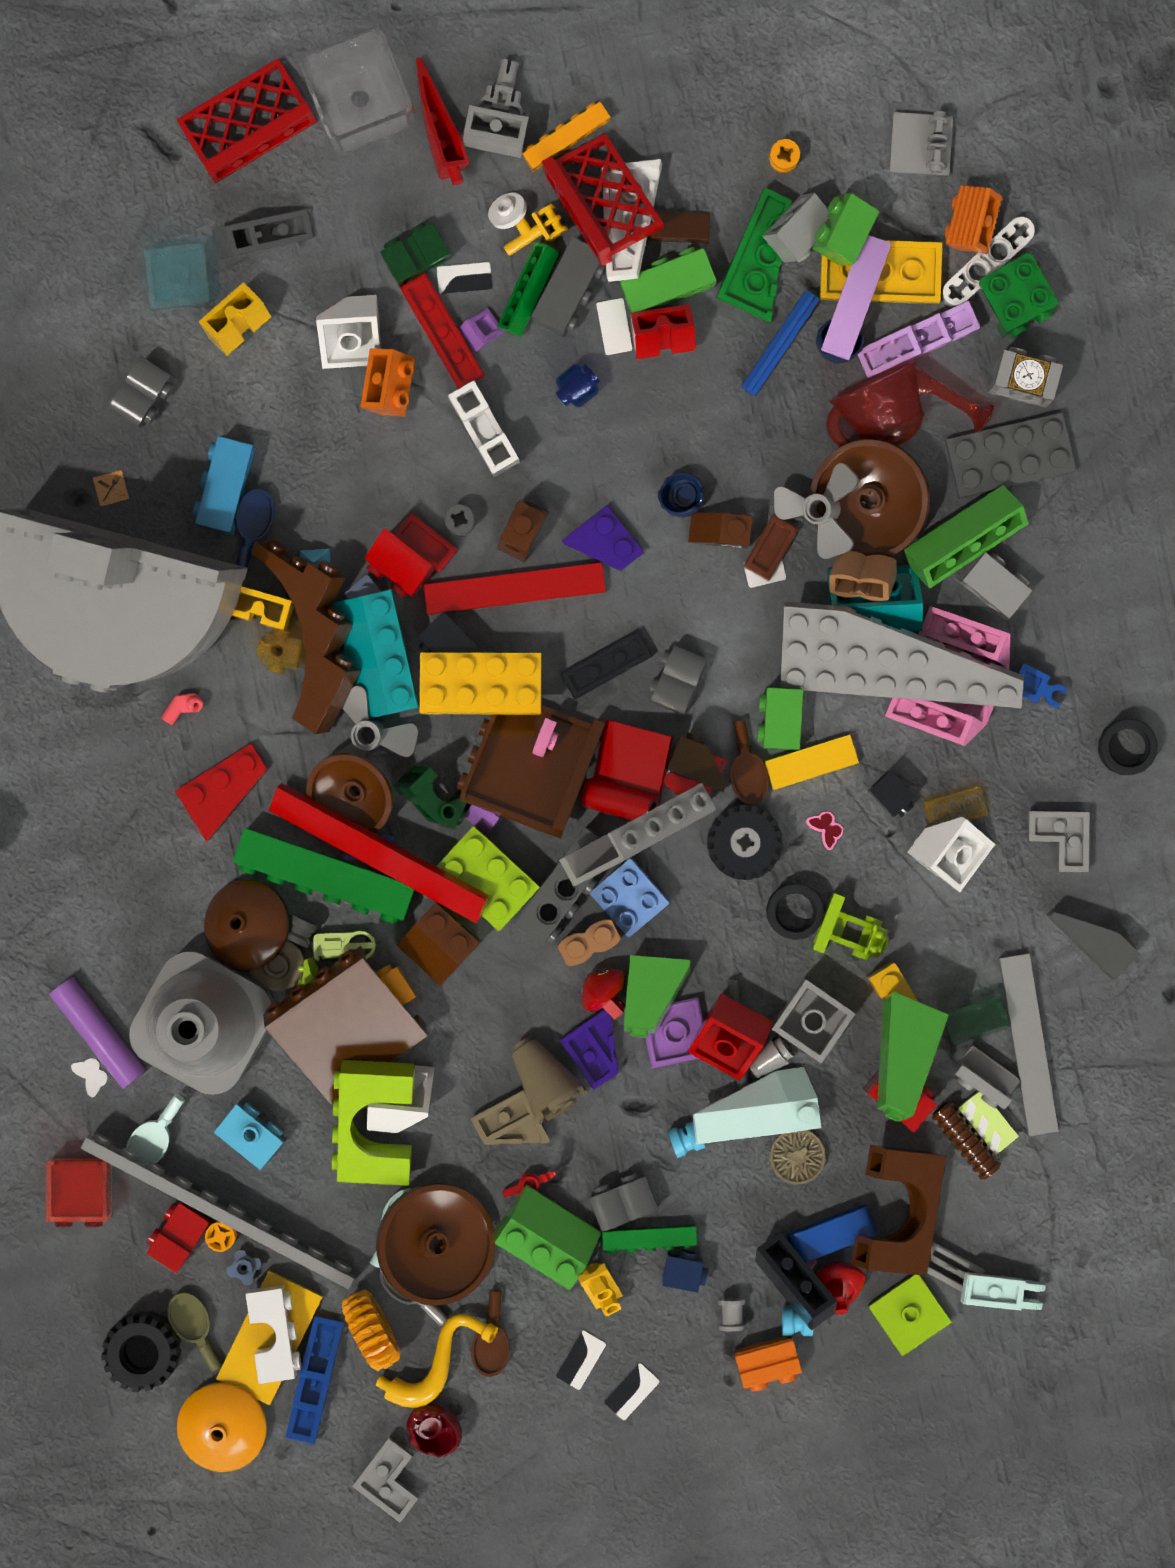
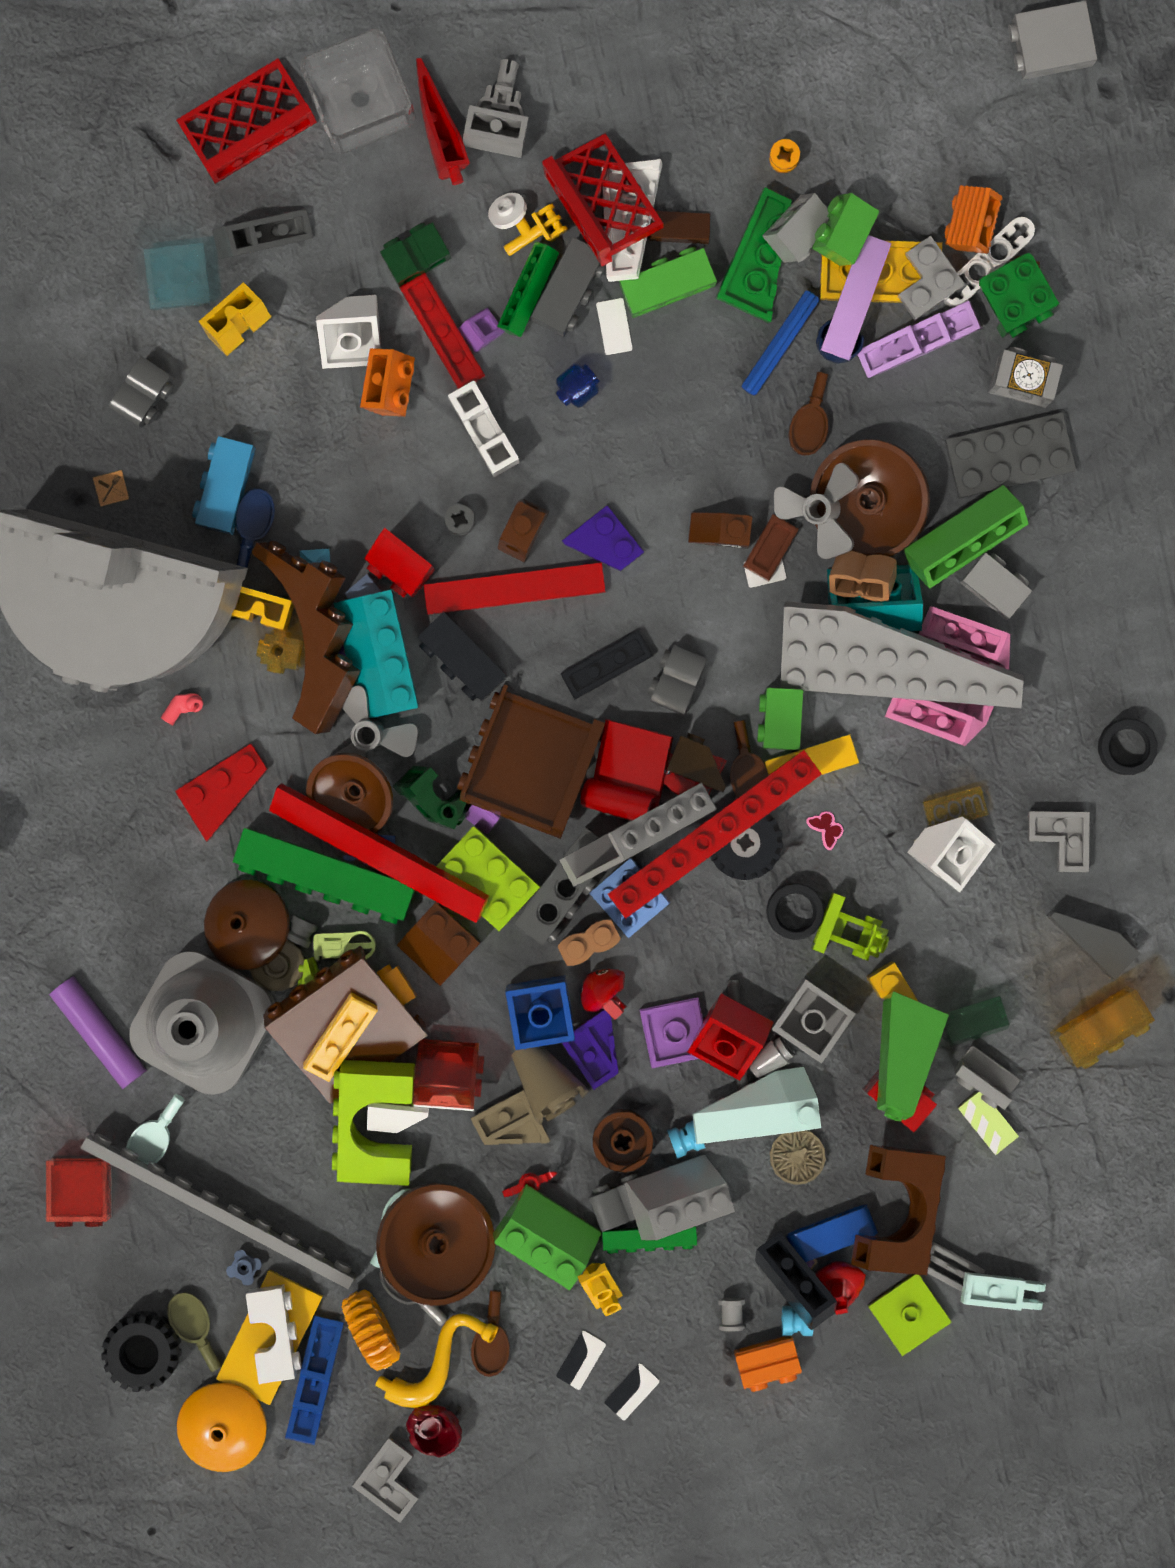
(90, 1071): white sticker -> none
(179, 1235): red brick -> none
(217, 1239): light orange wheel -> none
(250, 1134): medium azure brick -> none
(340, 1037): none -> yellow tile
(425, 542): red tile -> none
(447, 1075): none -> clear red piece
(464, 278): sticker -> none
(480, 683): yellow plate -> none
(540, 1012): none -> blue slope
(546, 738): bright pink plate -> none
(566, 135): light orange piece -> none
(616, 1156): none -> reddish brown brick
(651, 991): bright green slope -> none
(662, 330): red brick -> none
(678, 1198): none -> light grey slope
(681, 495): dark blue hair -> none
(684, 1271): dark blue brick -> none
(714, 834): none -> red brick
(810, 422): none -> reddish brown piece
(892, 795): black brick -> none
(893, 406): clear red piece -> none
(921, 143): light grey hinge -> none
(937, 279): none -> light grey plate
(966, 1140): reddish brown piece -> none
(1028, 1044): light grey tile -> none
(1036, 686): blue plate -> none
(1053, 40): none -> light grey brick
(1103, 1028): none -> clear yellow brick

